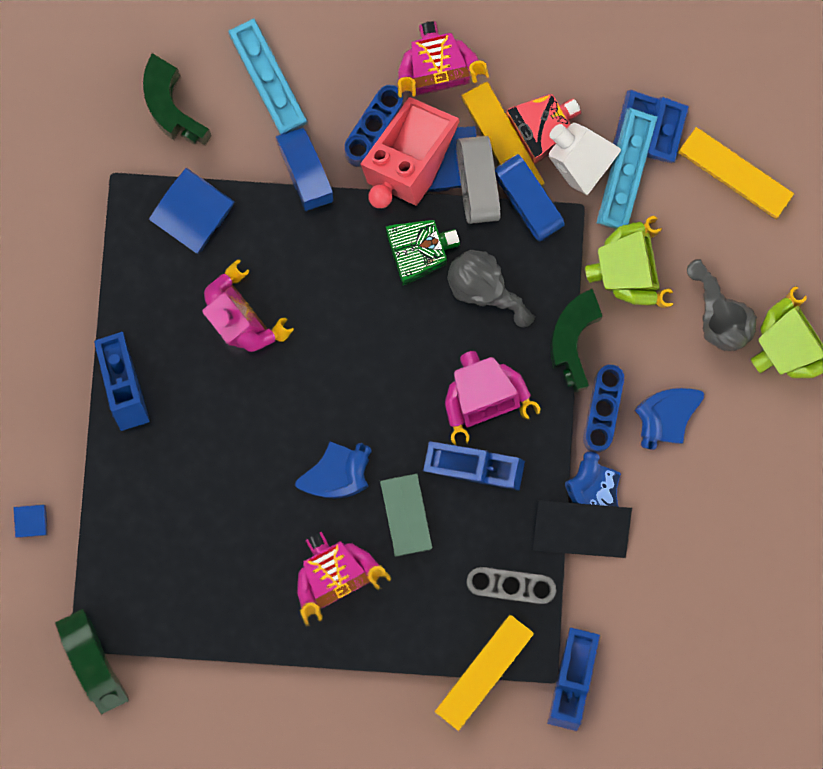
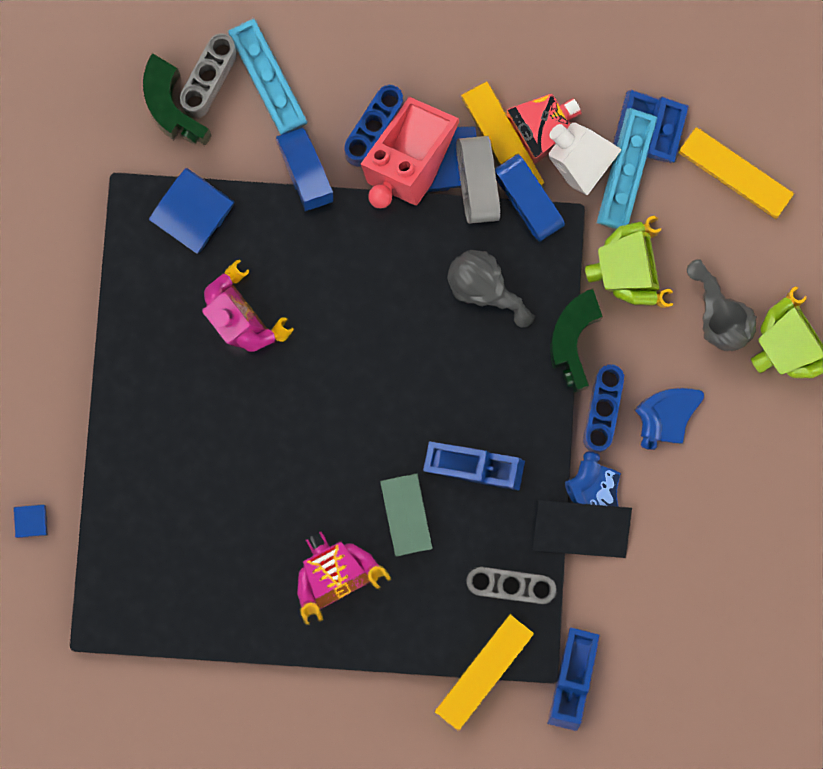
(90, 662): dark green arch -> none
(121, 382): blue slope -> none
(208, 89): none -> light grey beam
(337, 473): blue arm -> none
(419, 248): torso -> none
(437, 63): torso -> none
(483, 392): torso -> none

